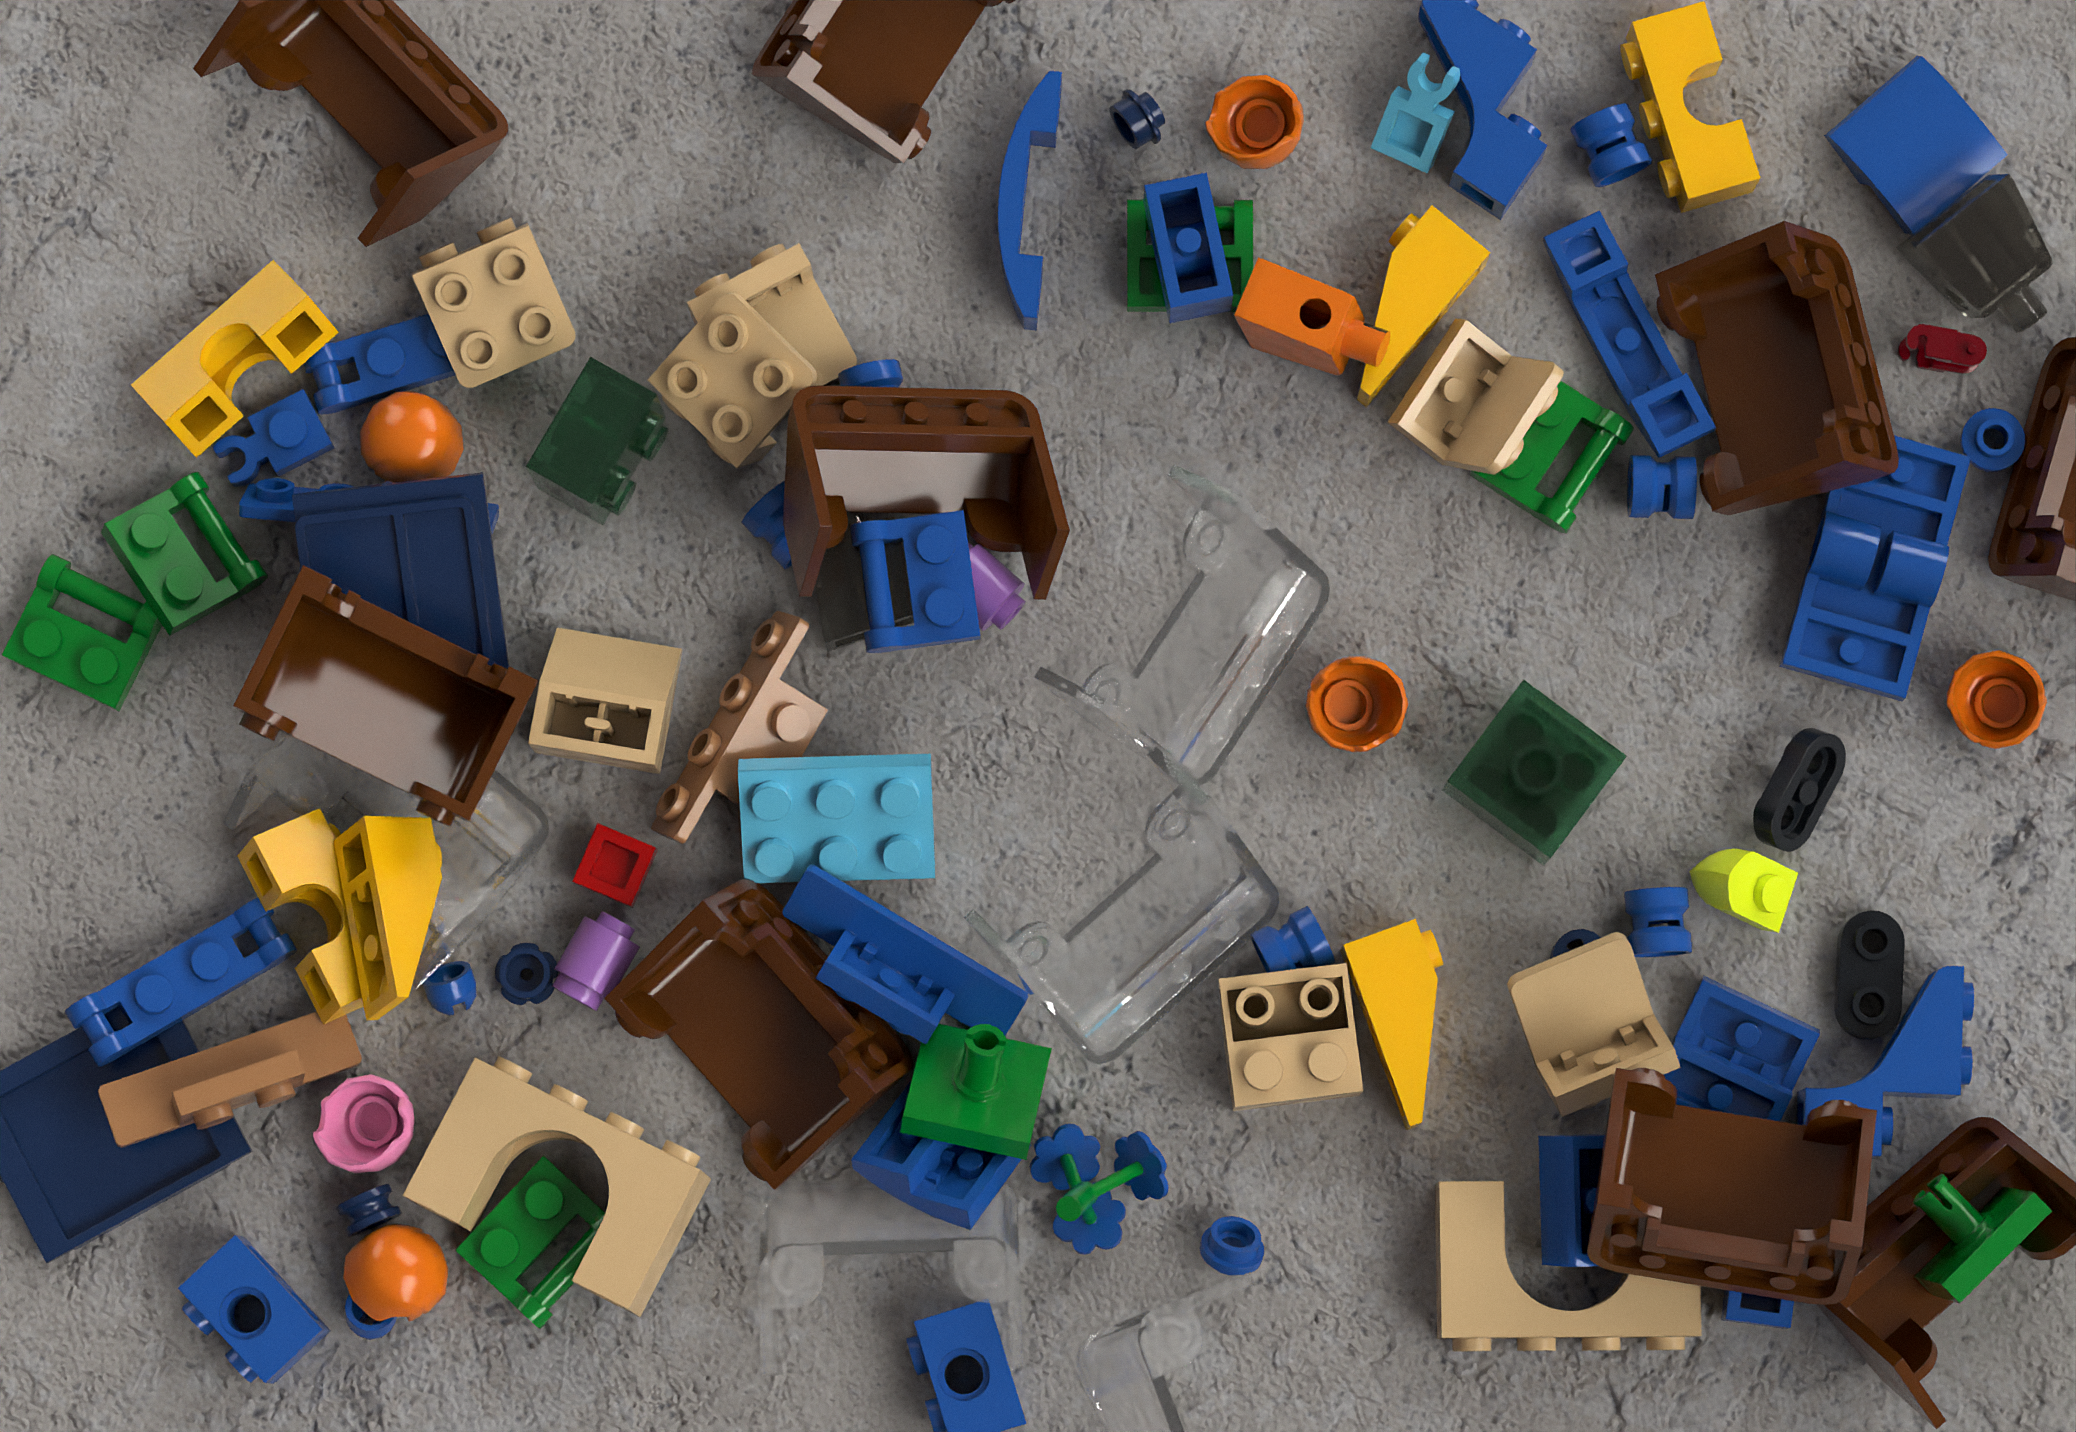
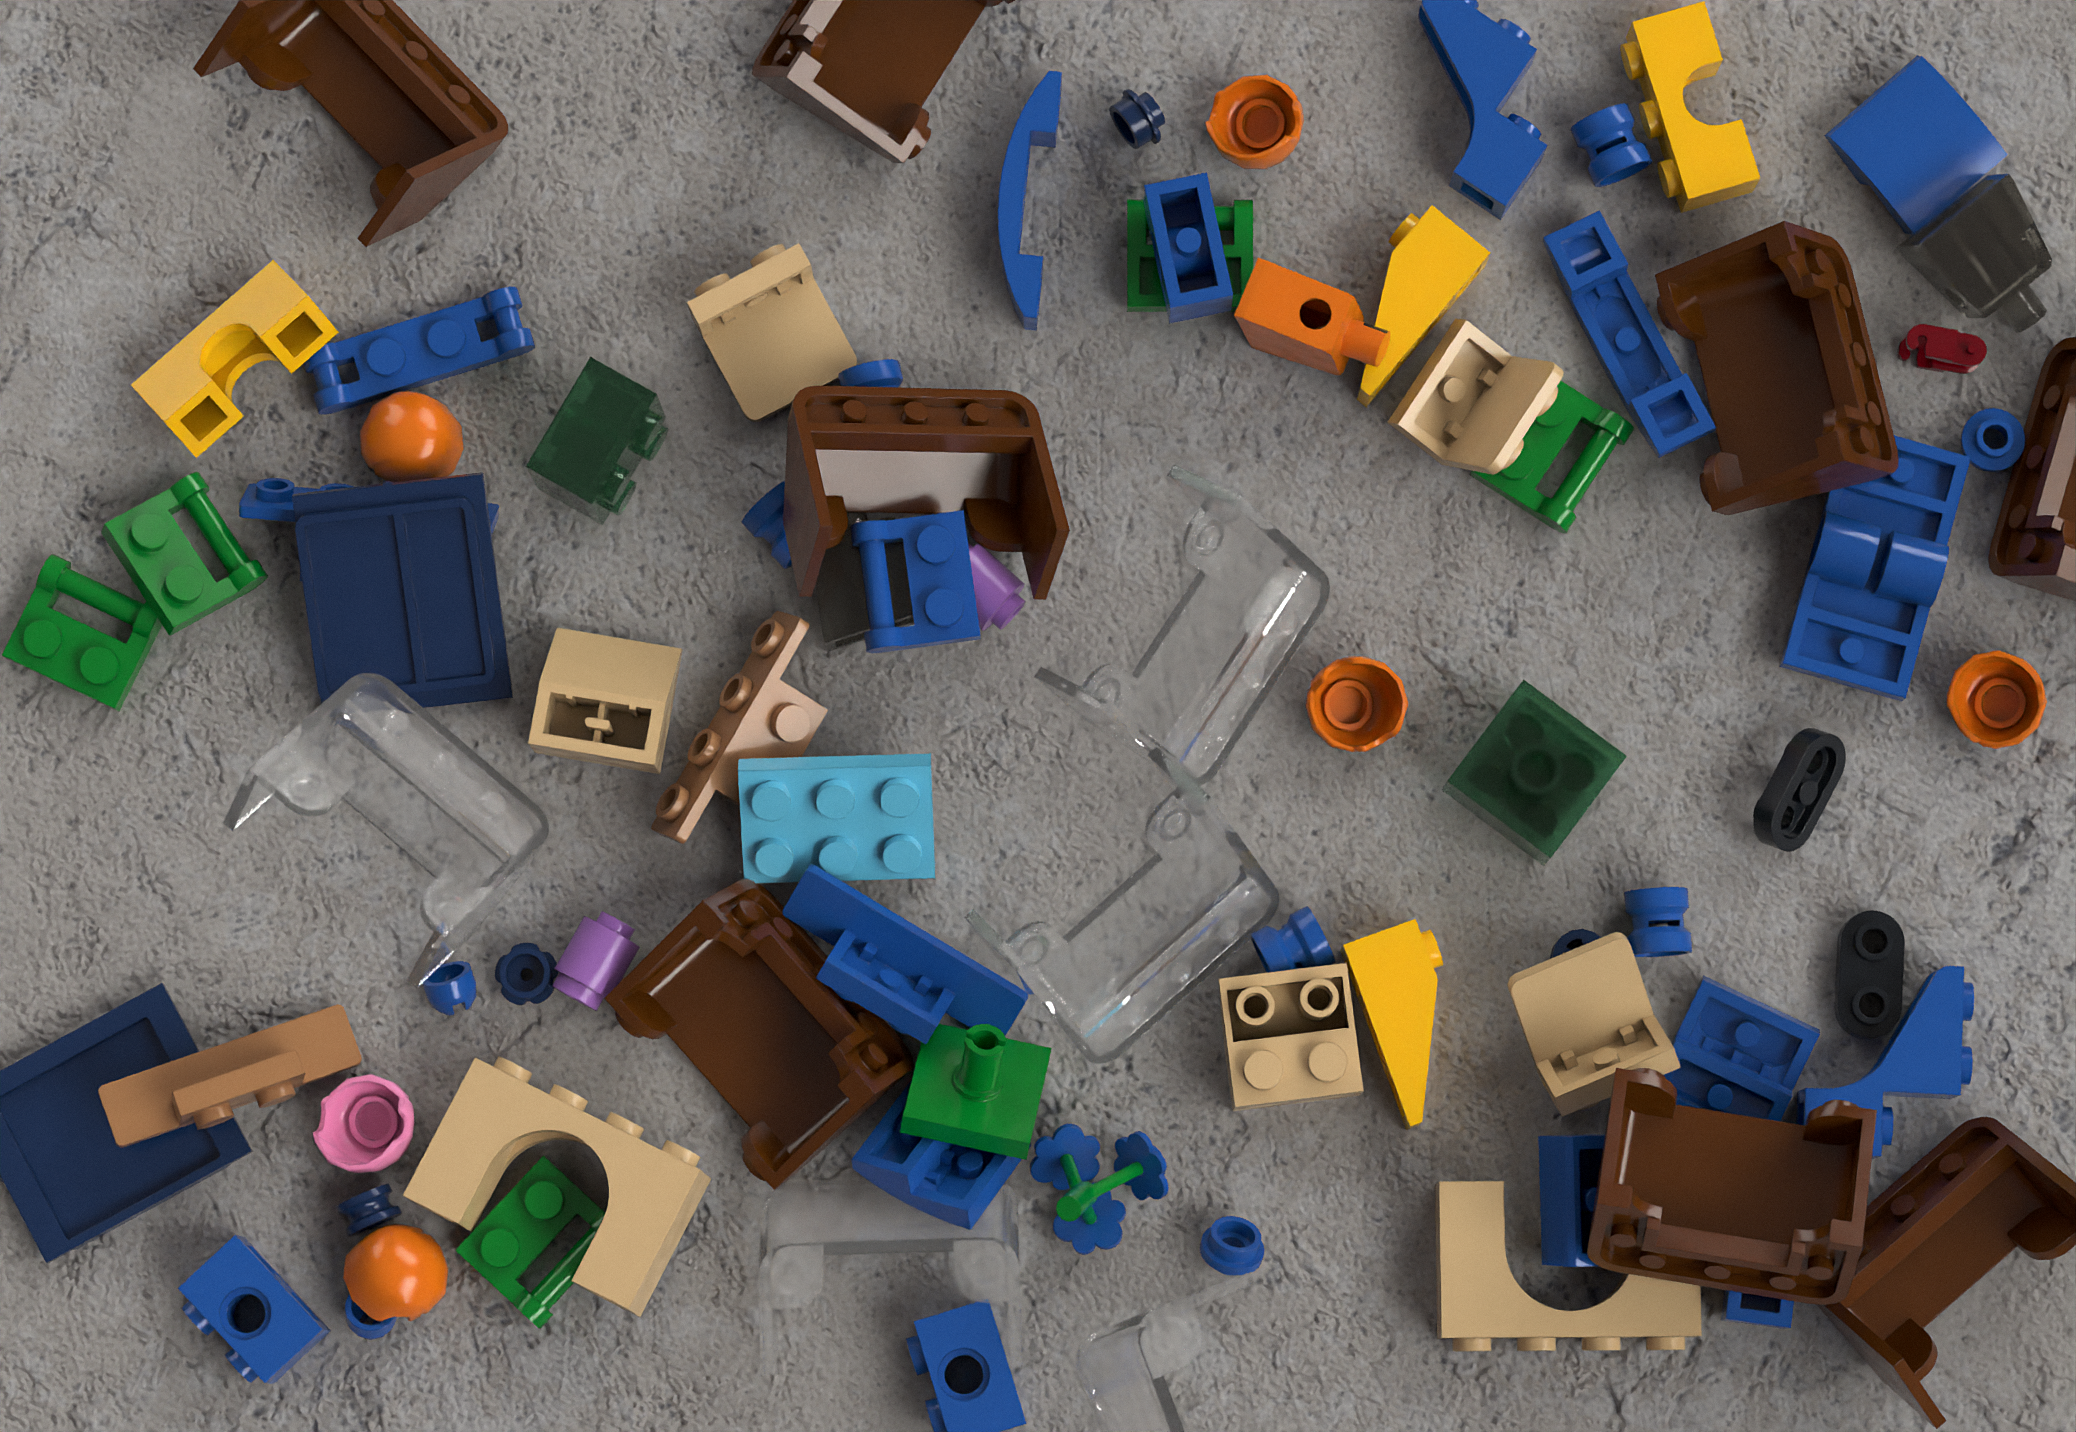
(180, 982): blue plate -> none
(285, 435): blue plate -> none
(301, 866): yellow arch -> none
(383, 697): reddish brown windscreen -> none
(389, 894): yellow slope -> none
(493, 303): tan bracket -> none
(615, 865): red plate -> none
(733, 380): tan bracket -> none
(1415, 120): medium azure plate -> none
(1647, 491): blue wheel -> none
(1745, 886): neon yellow plate -> none
(1977, 1238): green tile -> none

